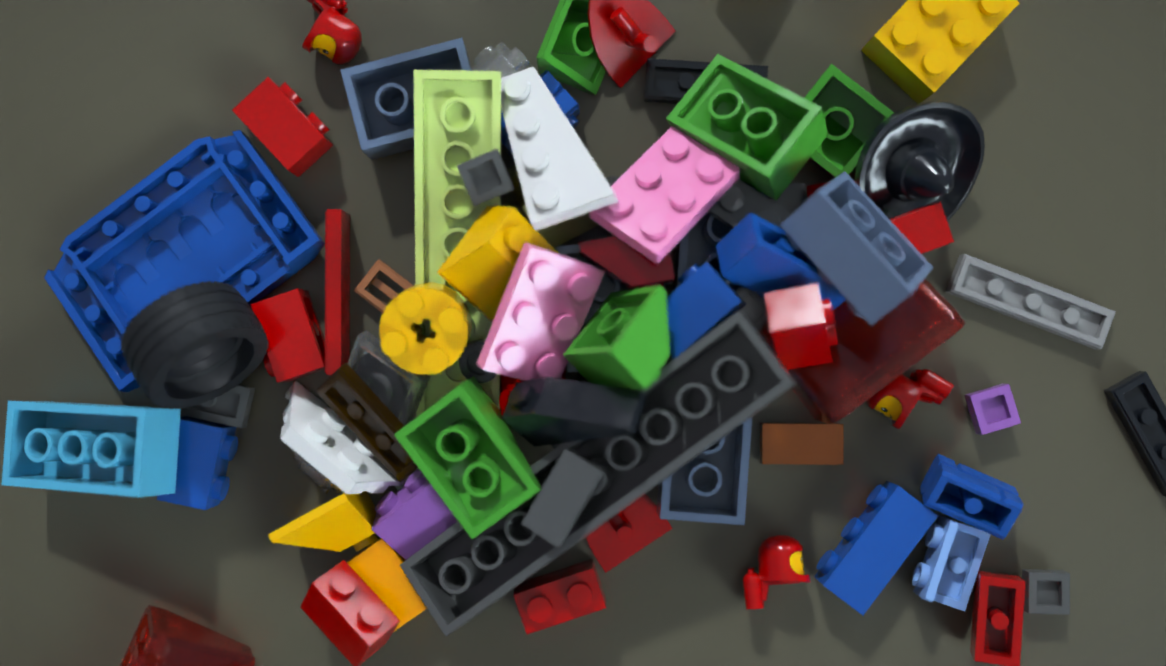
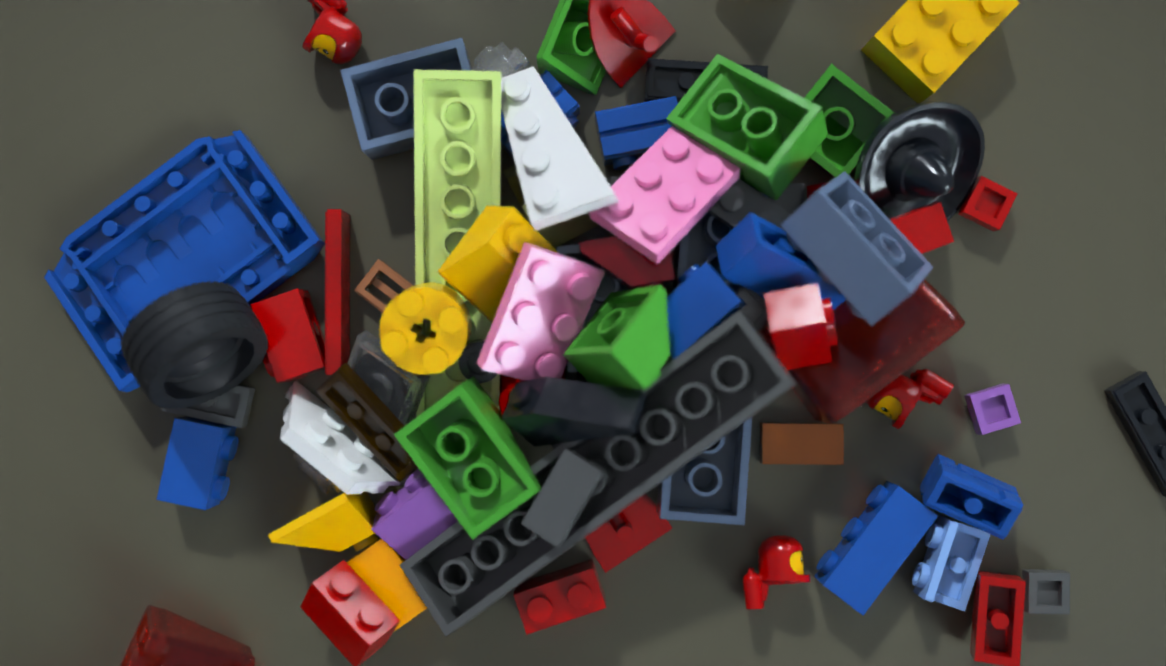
(91, 448): medium azure brick -> none
(283, 127): red brick -> none
(485, 177): dark grey plate -> none
(631, 130): none -> blue brick
(988, 204): none -> red plate
(1030, 301): light grey tile -> none

